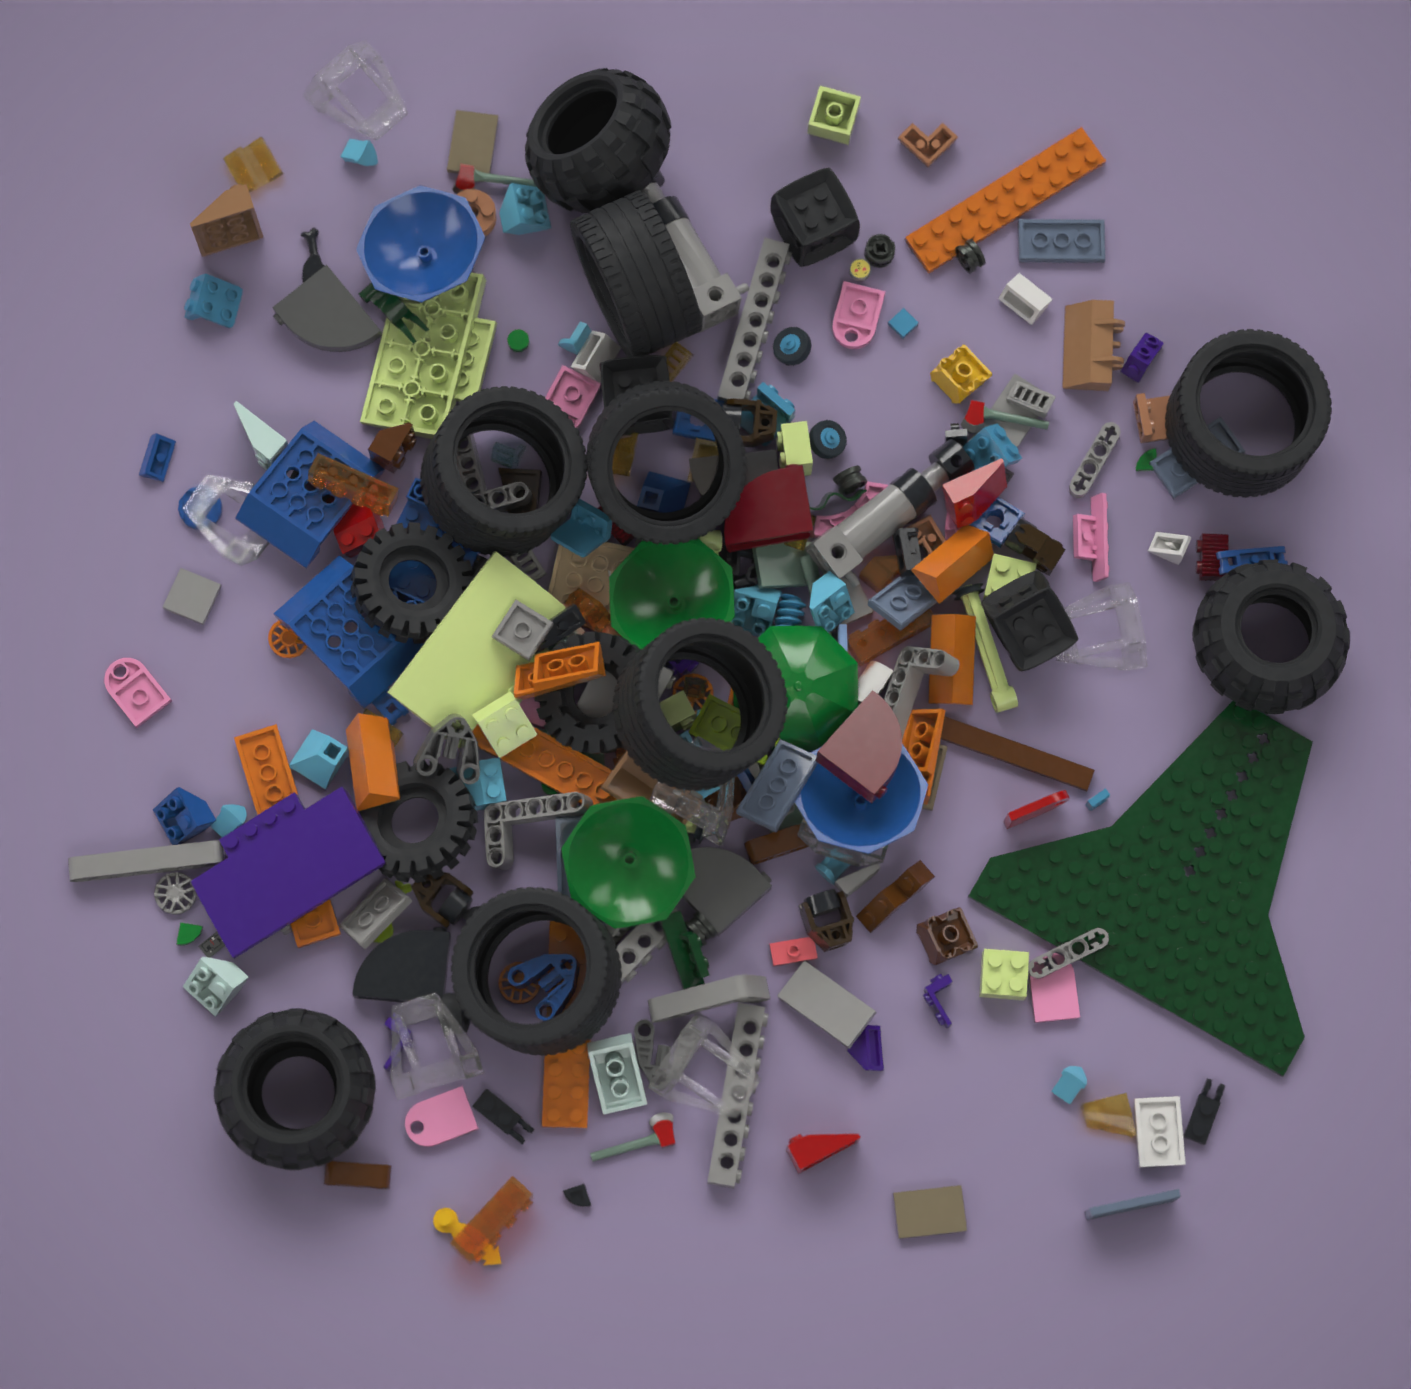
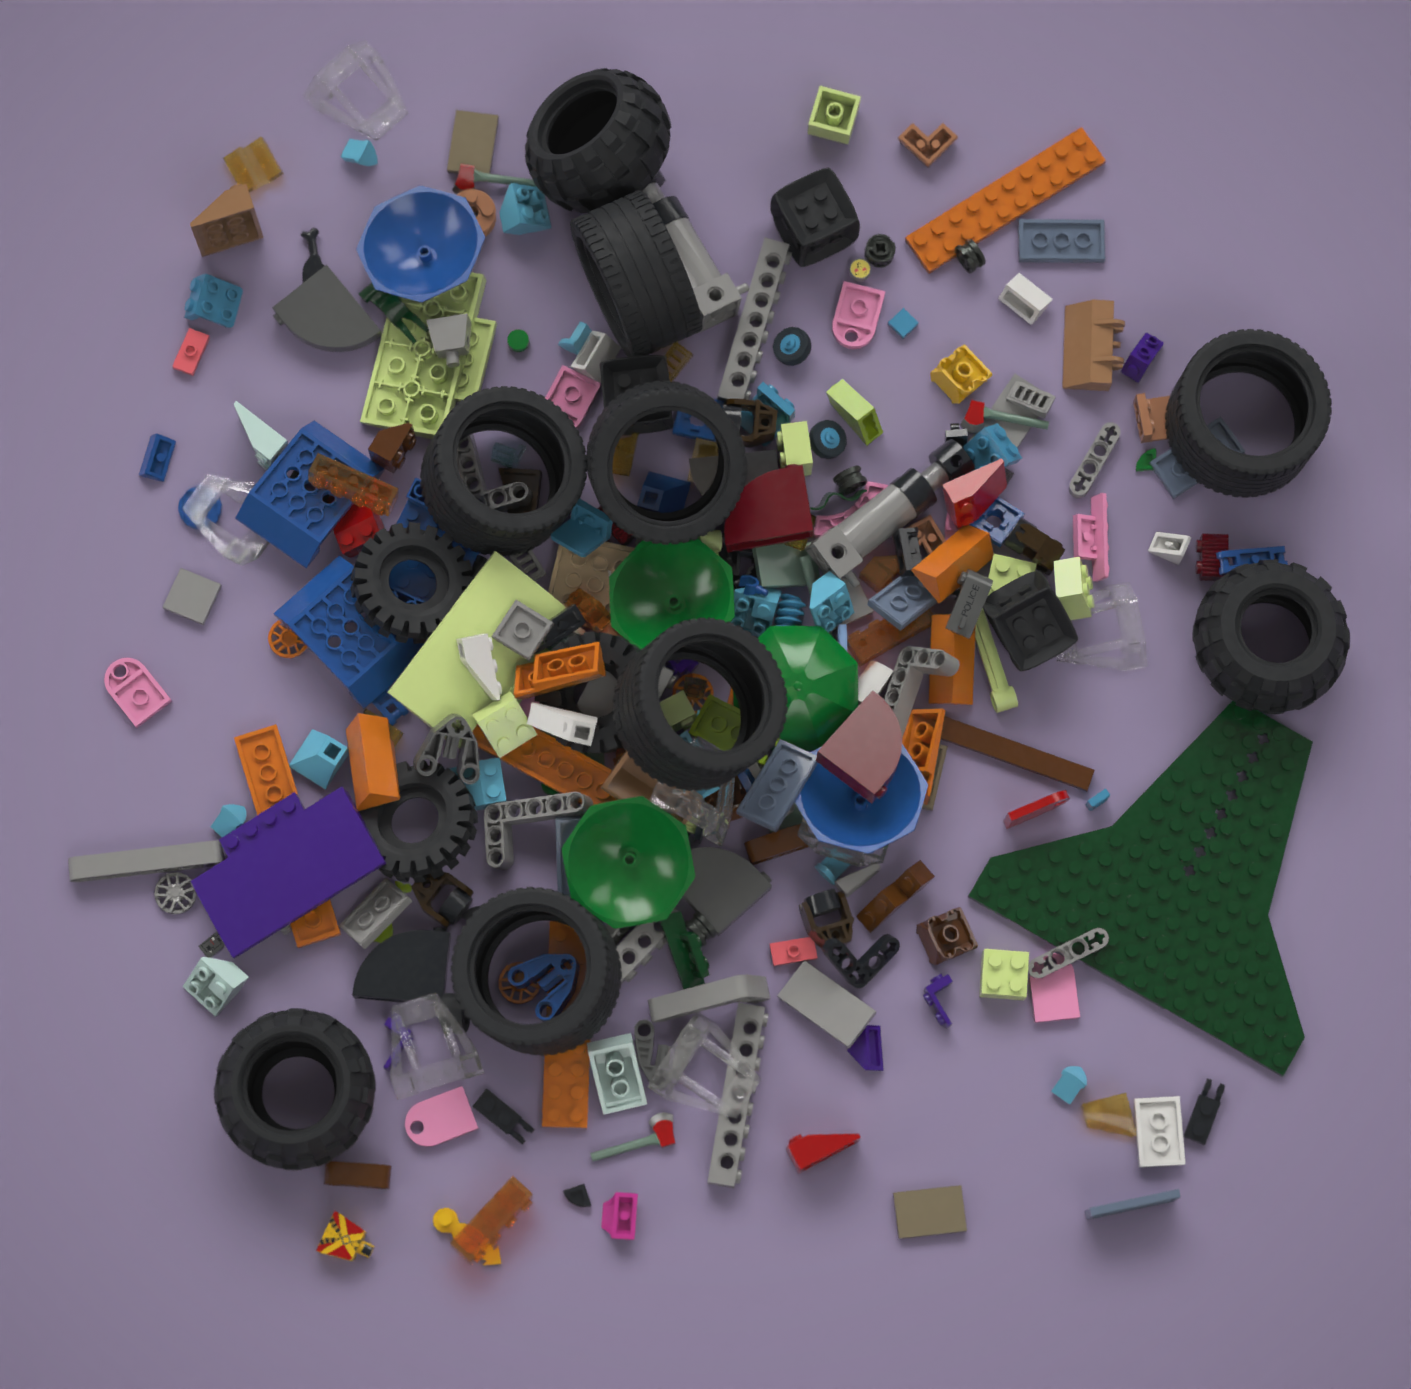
(183, 815): blue slope -> none
(188, 933): green tile -> none
(191, 352): none -> coral plate
(344, 1239): none -> torso
(450, 337): none -> light grey torso
(477, 658): none -> white slope
(563, 723): none -> white slope
(620, 1216): none -> dark pink slope
(752, 586): none -> blue piece
(855, 411): none -> lime slope
(861, 966): none -> black beam
(969, 602): none -> dark grey door
(1074, 587): none -> yellowish green brick

